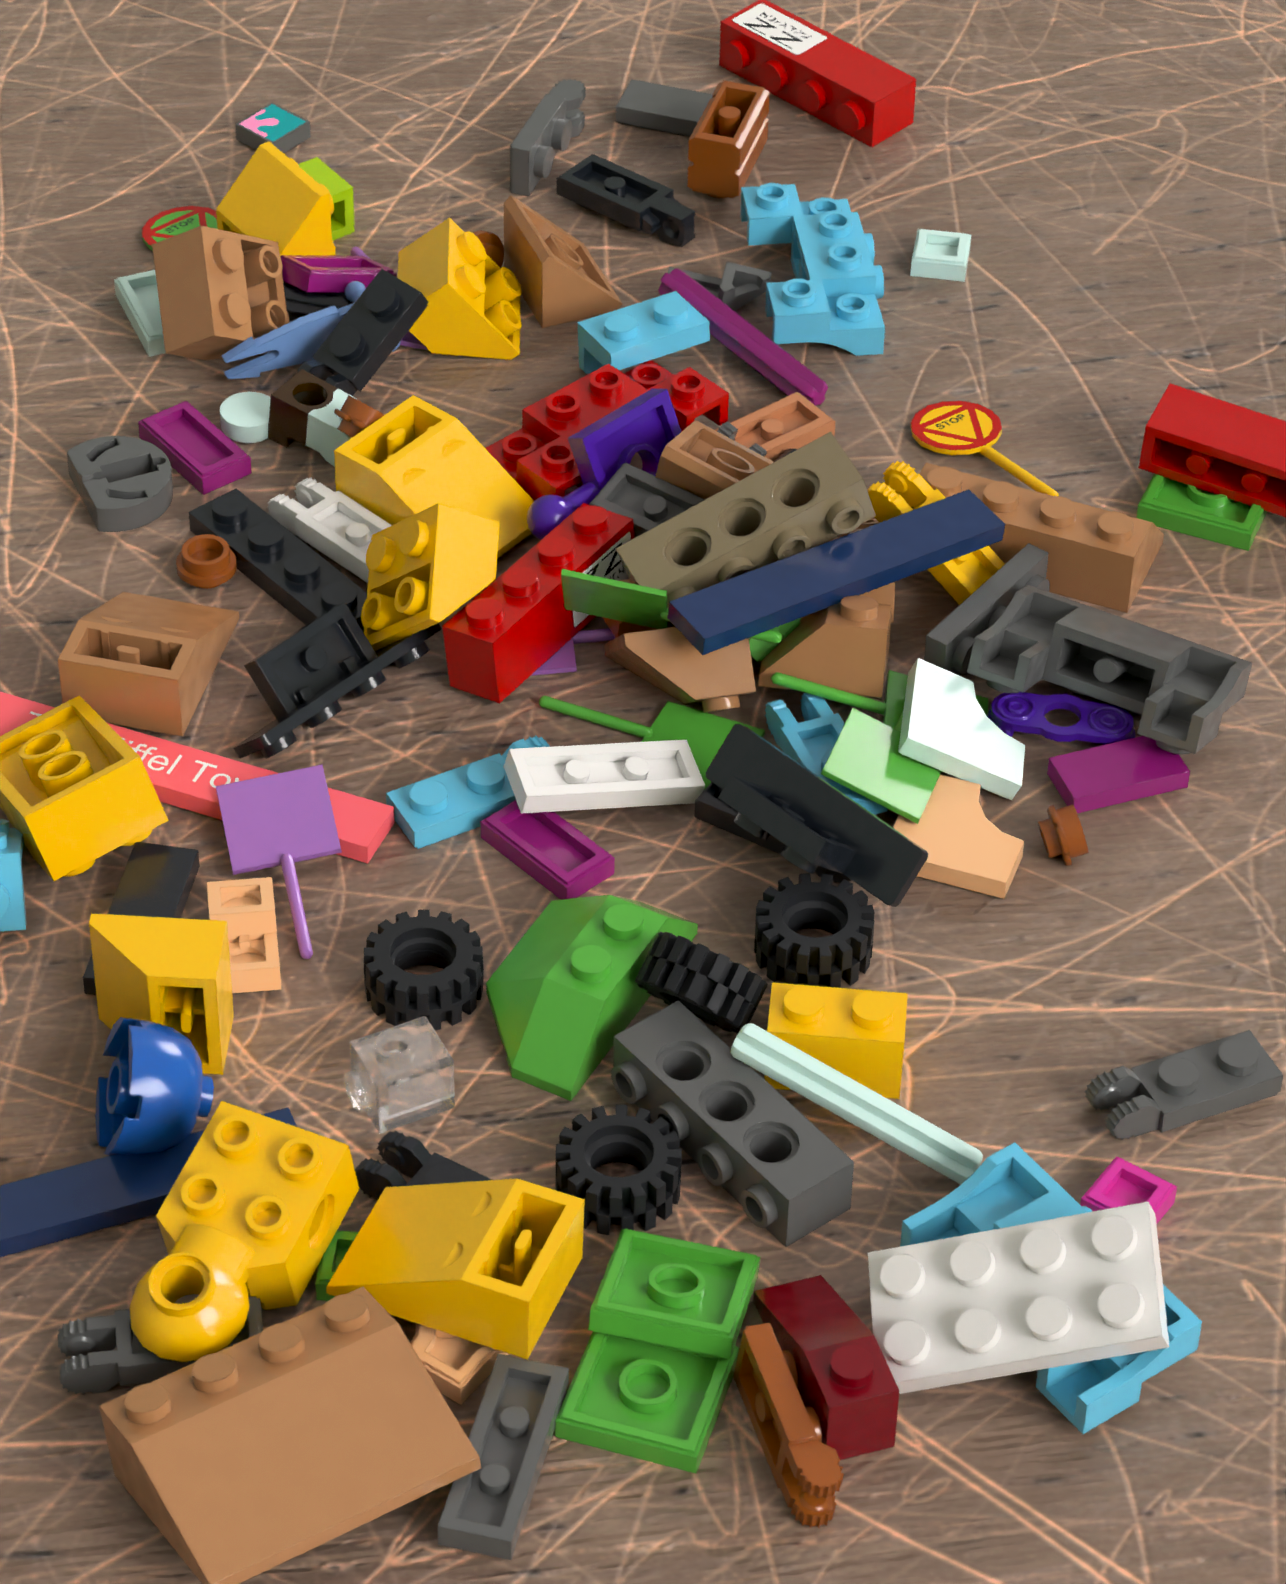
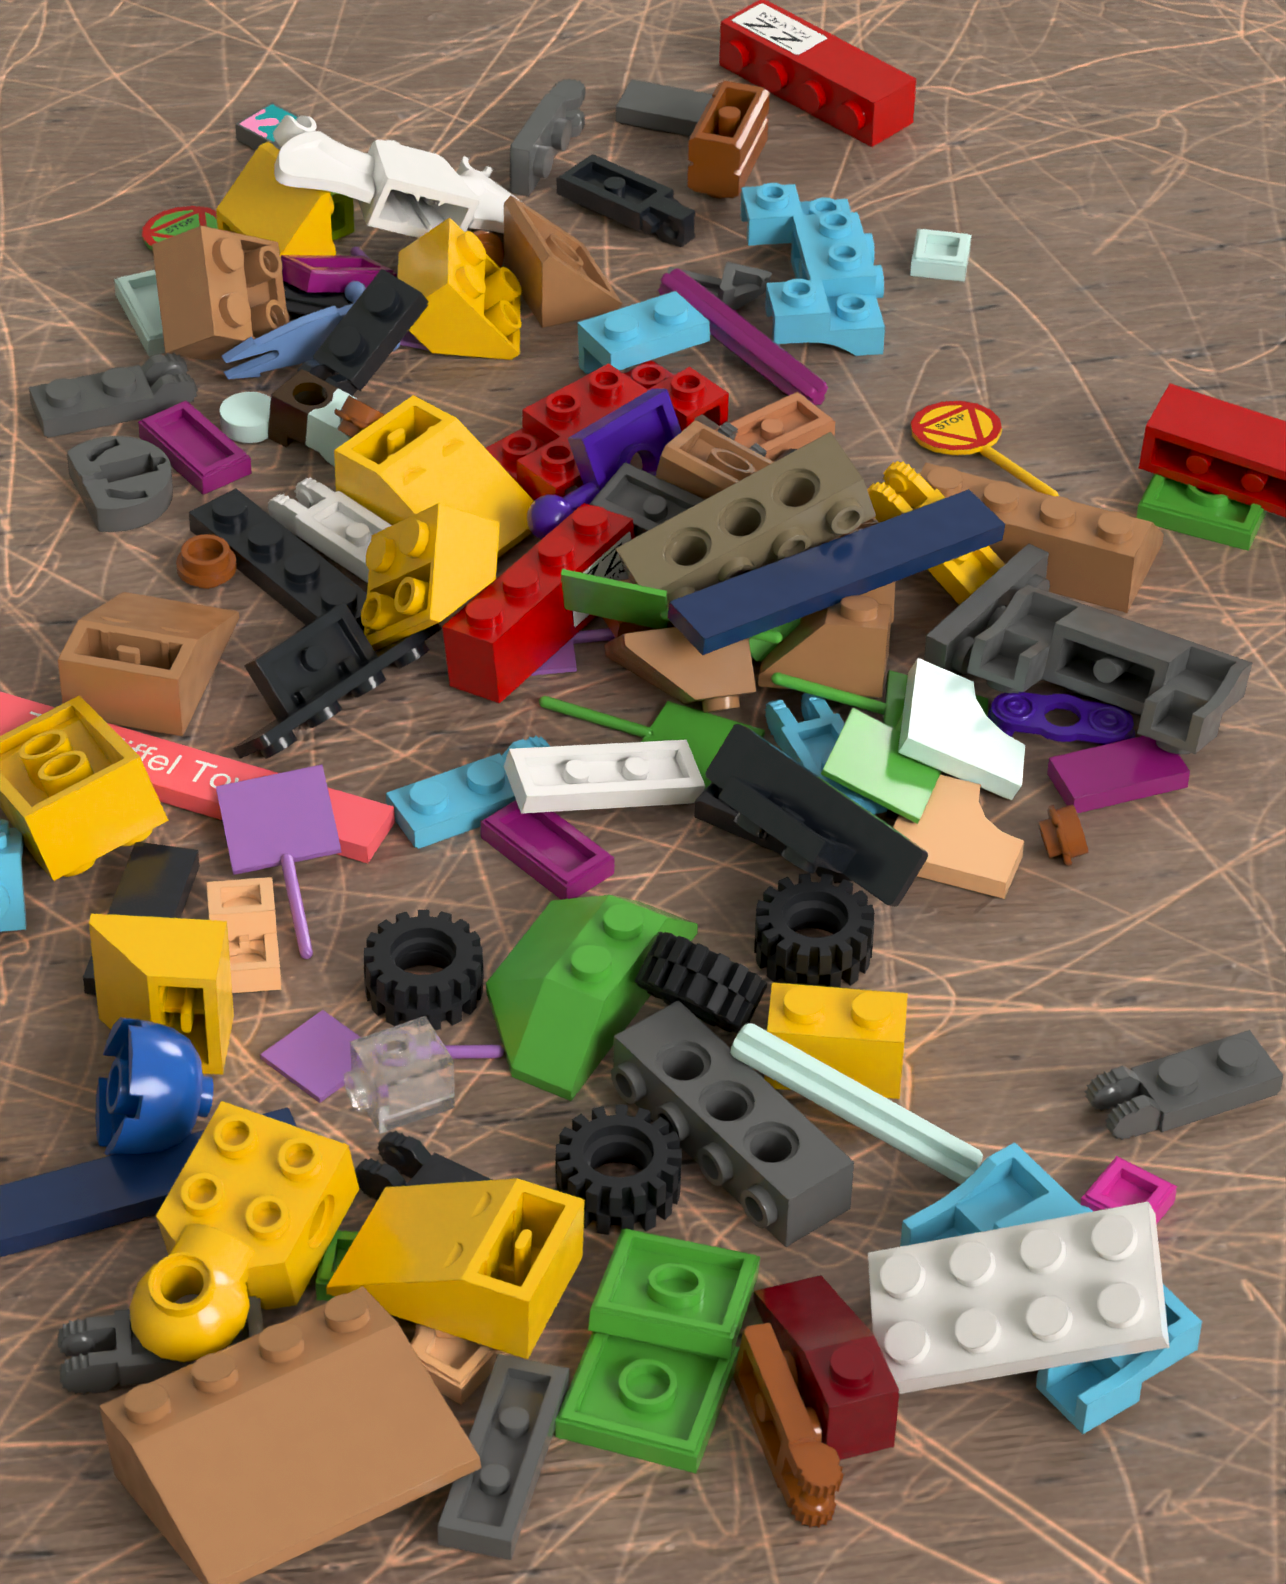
(112, 396): none -> dark grey hinge
(319, 1055): none -> medium lavender piece
(393, 183): none -> white torso

